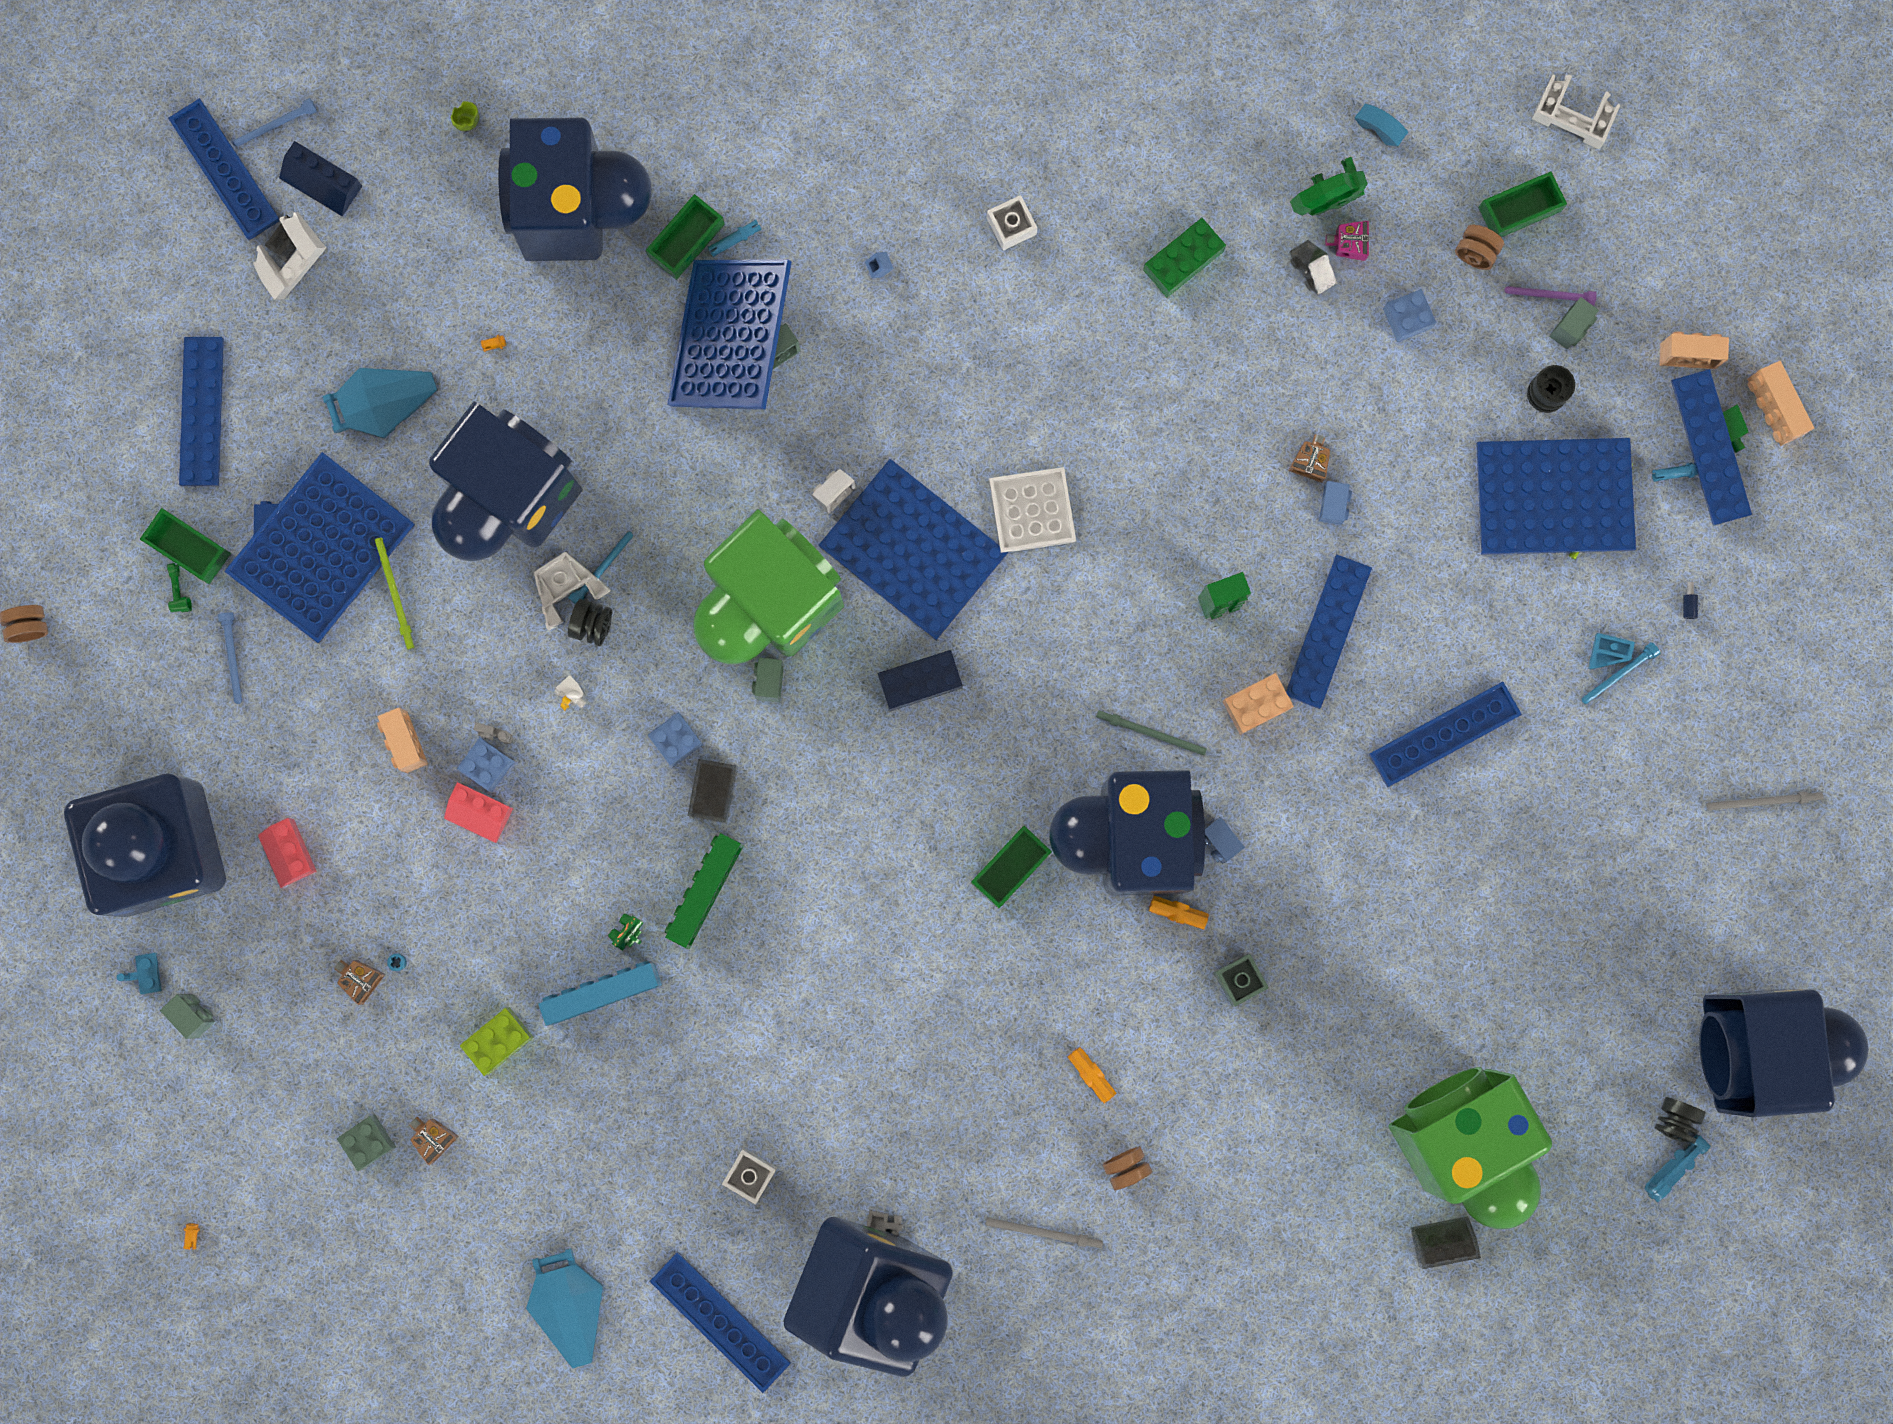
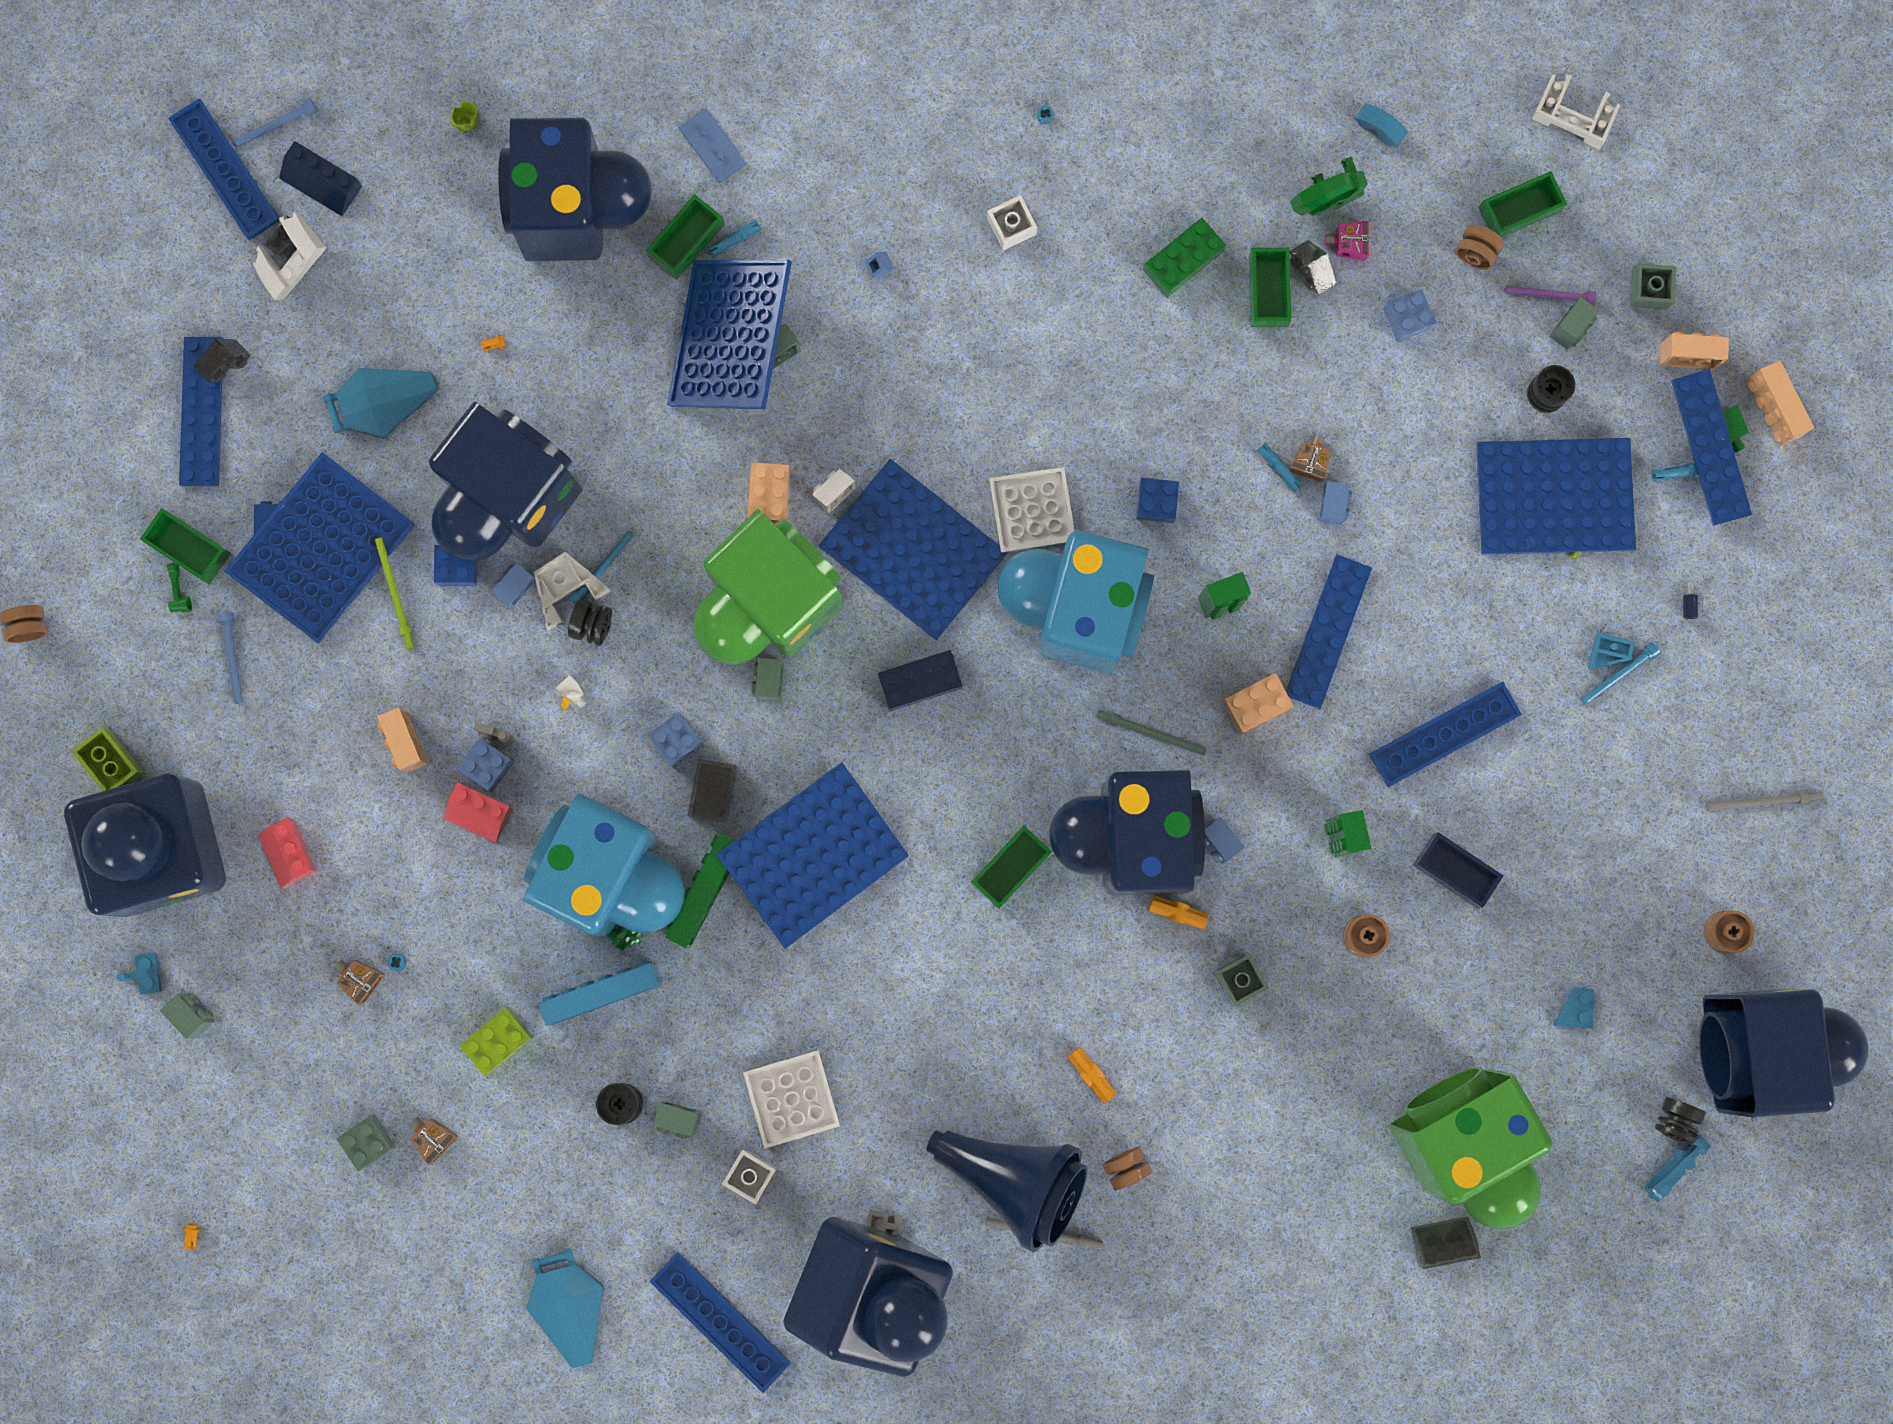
(107, 760): none -> lime brick
(220, 357): none -> clear smoke brick
(453, 571): none -> blue brick
(513, 585): none -> medium blue brick
(602, 872): none -> dark azure piece
(612, 1113): none -> pearl dark grey wheel
(676, 1119): none -> sand green brick
(712, 145): none -> medium blue piece
(769, 490): none -> light nougat brick
(791, 1099): none -> white plate
(812, 855): none -> blue plate
(1026, 1185): none -> dark blue piece
(1044, 109): none -> dark azure bush
(1082, 600): none -> dark azure piece
(1157, 500): none -> blue brick
(1269, 287): none -> green piece
(1282, 470): none -> dark azure pin
(1348, 833): none -> green piece
(1377, 933): none -> medium nougat wheel
(1458, 870): none -> dark blue piece
(1578, 1009): none -> dark azure wing
(1653, 286): none -> sand green brick
(1739, 936): none -> medium nougat wheel

